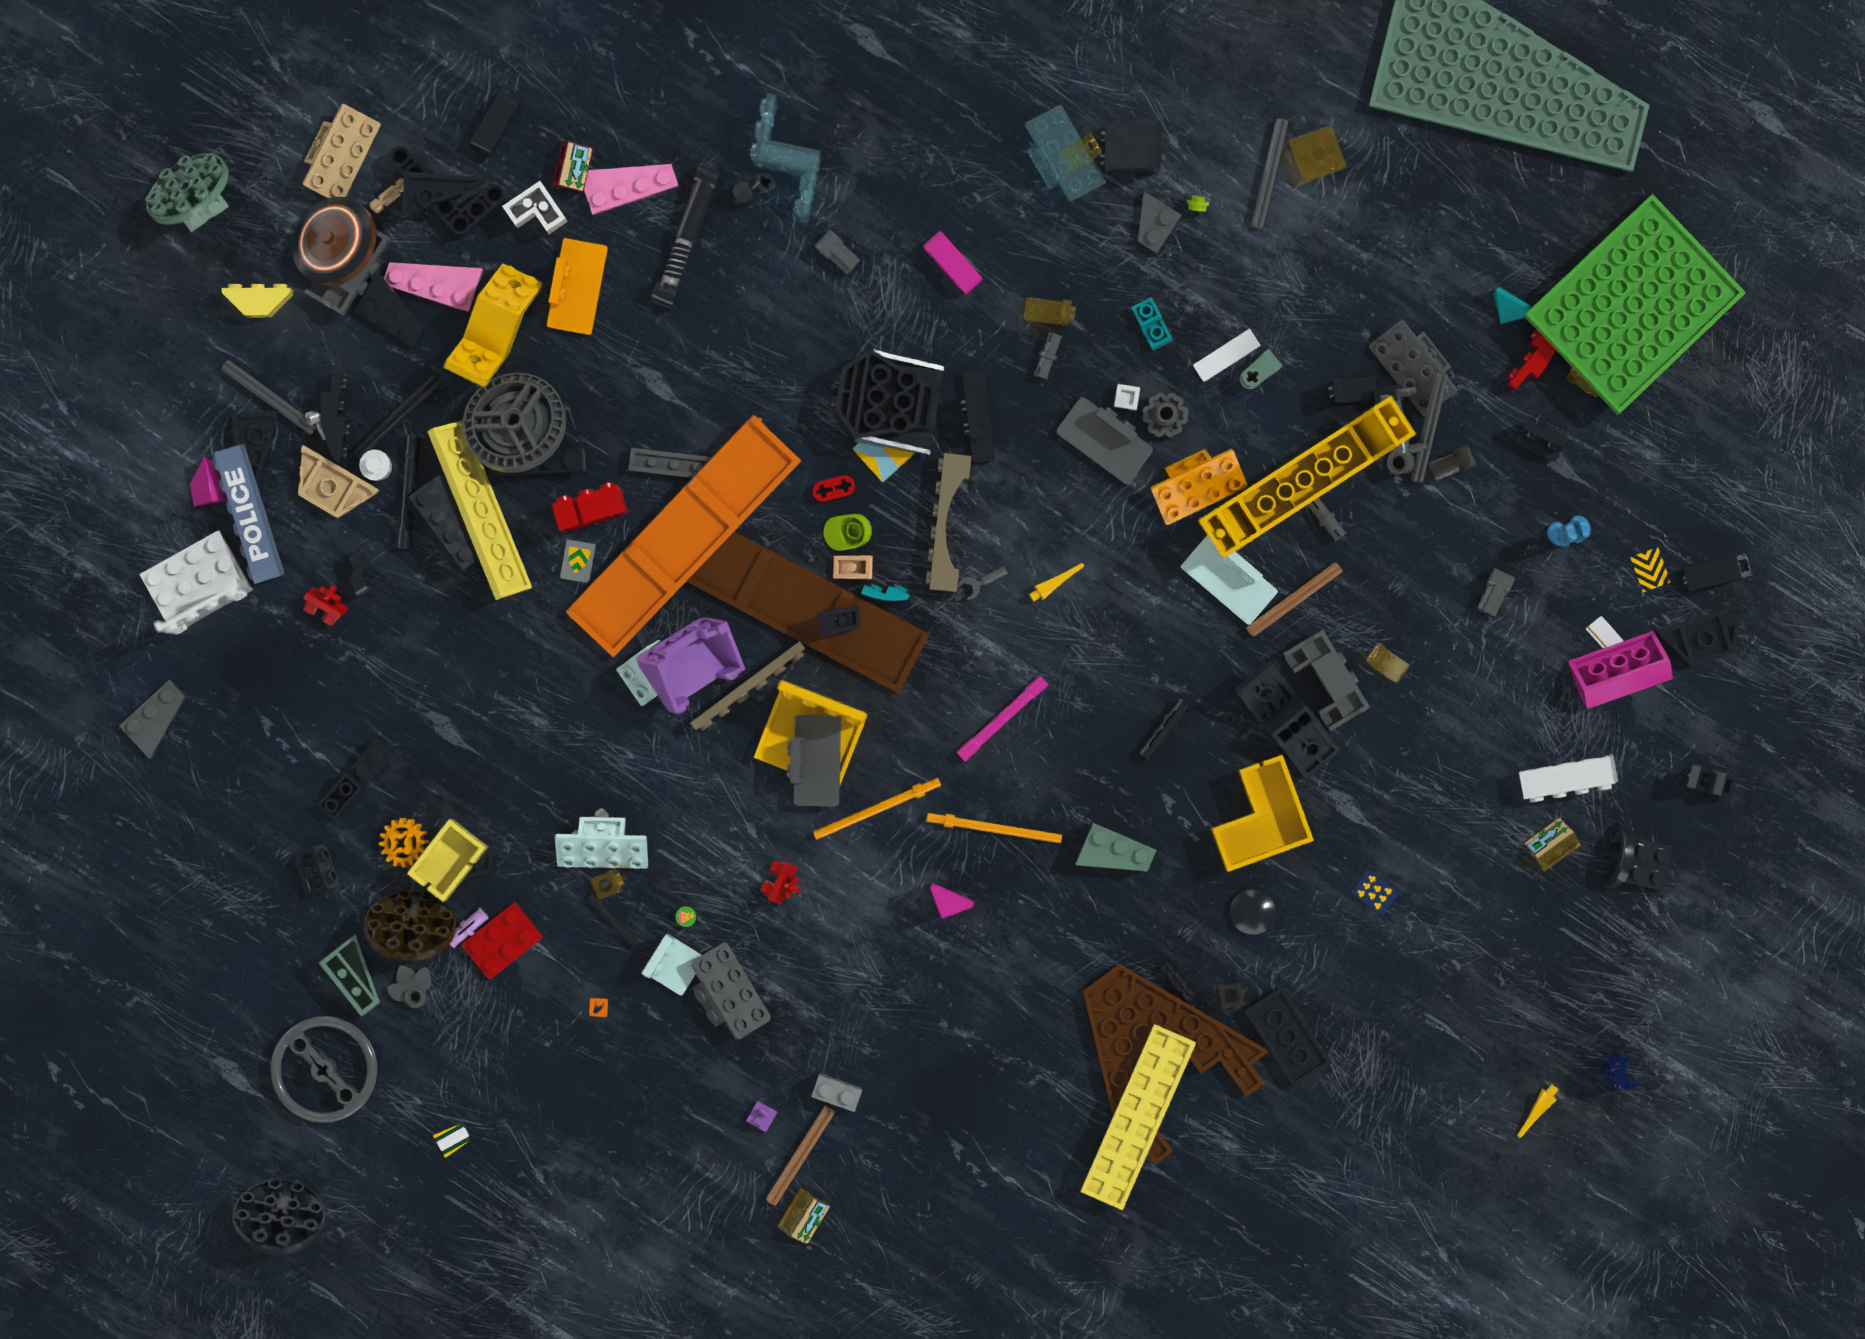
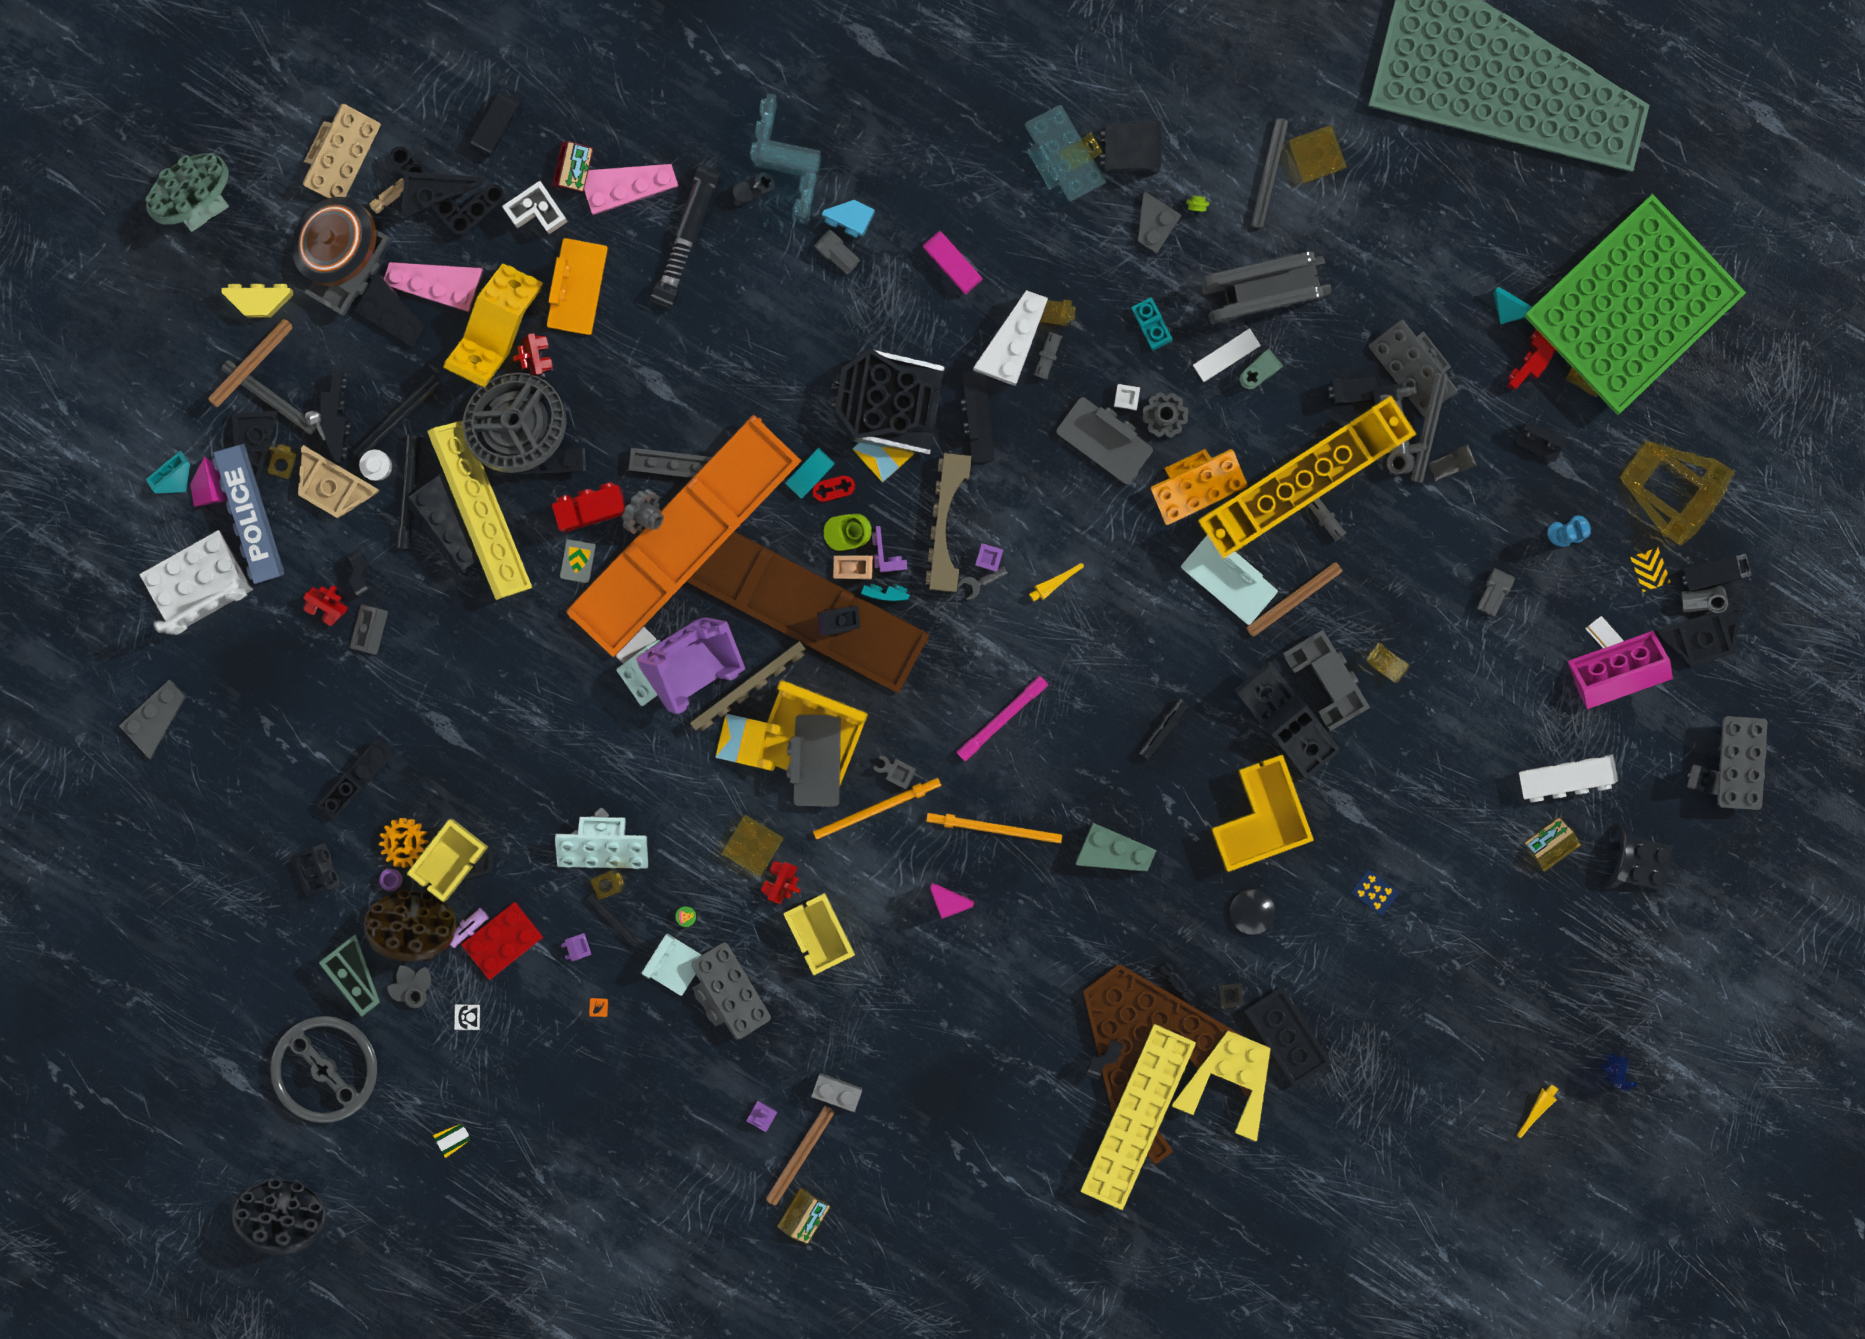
(171, 476): none -> teal slope
(250, 363): none -> medium nougat axle
(282, 452): none -> clear yellow bracket
(368, 629): none -> dark grey slope
(390, 879): none -> medium lavender plate
(467, 1017): none -> sticker
(530, 354): none -> red hips
(577, 947): none -> medium lavender tile
(636, 644): none -> white sticker
(643, 512): none -> dark grey plant
(744, 741): none -> yellow flag
(752, 845): none -> clear yellow plate
(810, 473): none -> teal slope
(820, 933): none -> light yellow piece
(850, 215): none -> medium azure slope
(893, 563): none -> medium lavender bracket
(899, 772): none -> dark grey plate
(989, 557): none -> medium lavender tile
(1010, 346): none -> white wedge
(1098, 1062): none -> black piece
(1239, 1062): none -> light yellow wing
(1266, 286): none -> dark grey piece
(1702, 600): none -> dark grey piece
(1711, 491): none -> clear yellow windscreen
(1742, 762): none -> dark grey bracket

